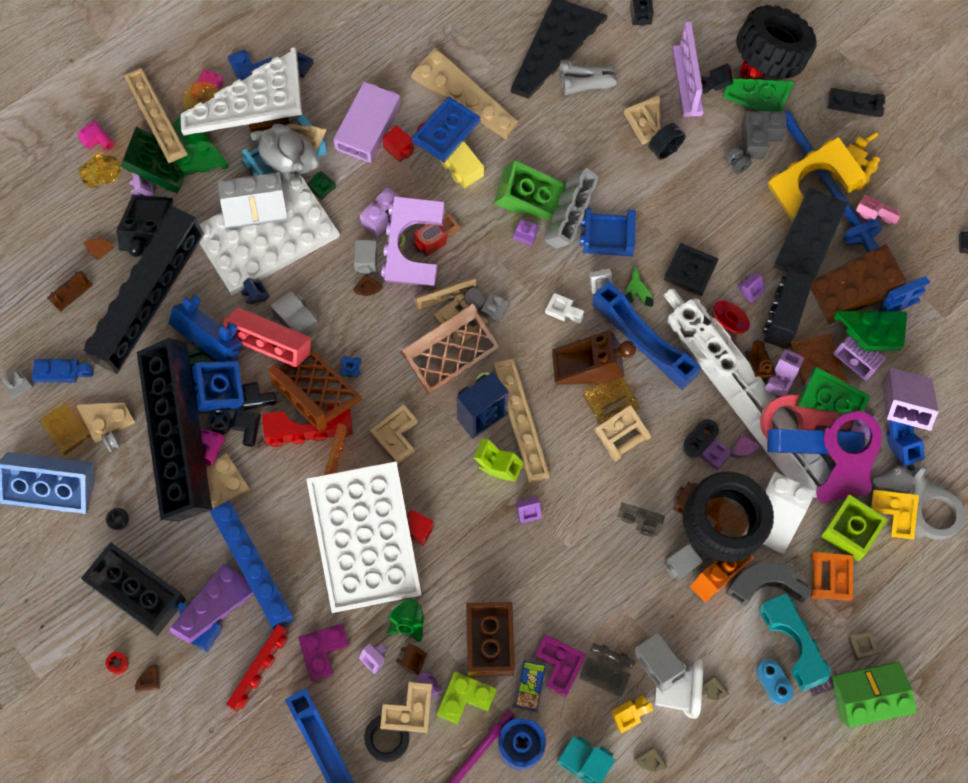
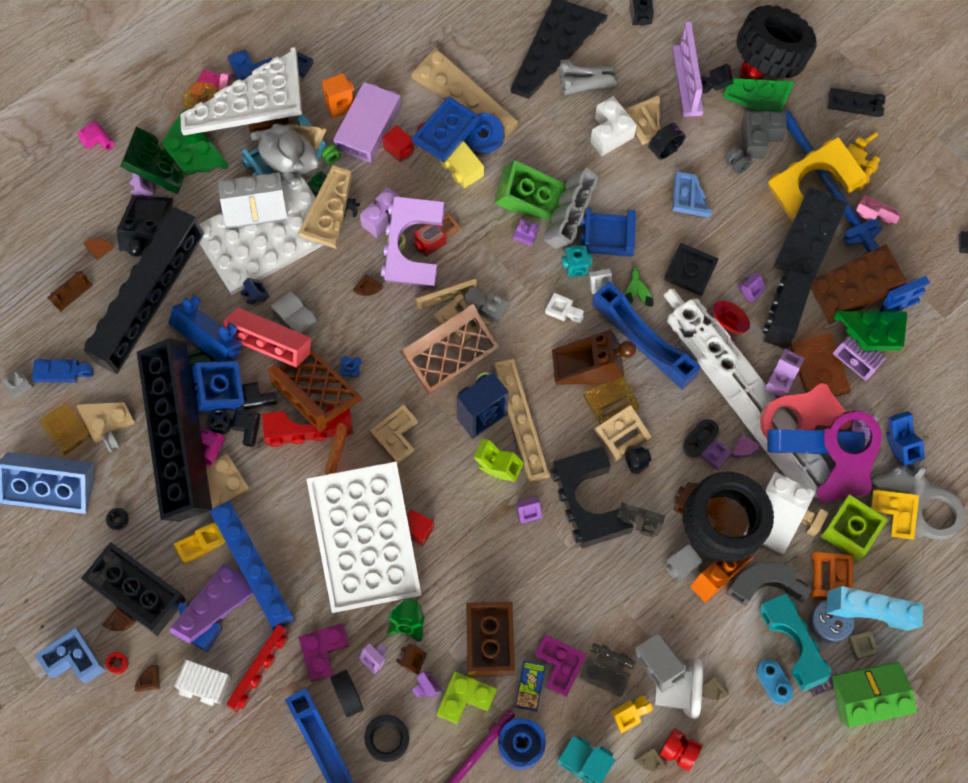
(68, 652): none -> medium blue brick
(100, 170): clear yellow plate -> none
(118, 621): none -> reddish brown tile
(155, 115): tan tile -> none
(199, 544): none -> yellow slope
(202, 682): none -> white brick
(226, 79): none -> bright pink tile
(328, 209): none -> tan wing
(331, 154): none -> bright green bush
(338, 95): none -> orange brick
(346, 693): none -> black tyre
(350, 205): none -> black plate
(365, 256): light grey brick -> none
(413, 716): tan plate -> none
(494, 138): none -> blue plate
(576, 261): none -> teal brick
(588, 527): none -> black arch
(614, 129): none -> white brick
(637, 458): none -> black cone
(681, 749): none -> red wheel
(689, 196): none -> medium blue wing
(760, 360): reddish brown hinge -> none
(814, 521): none -> tan tile
(828, 627): none -> sand blue head
(830, 394): green wing -> none
(857, 603): none -> medium azure arch
(910, 399): lavender brick -> none

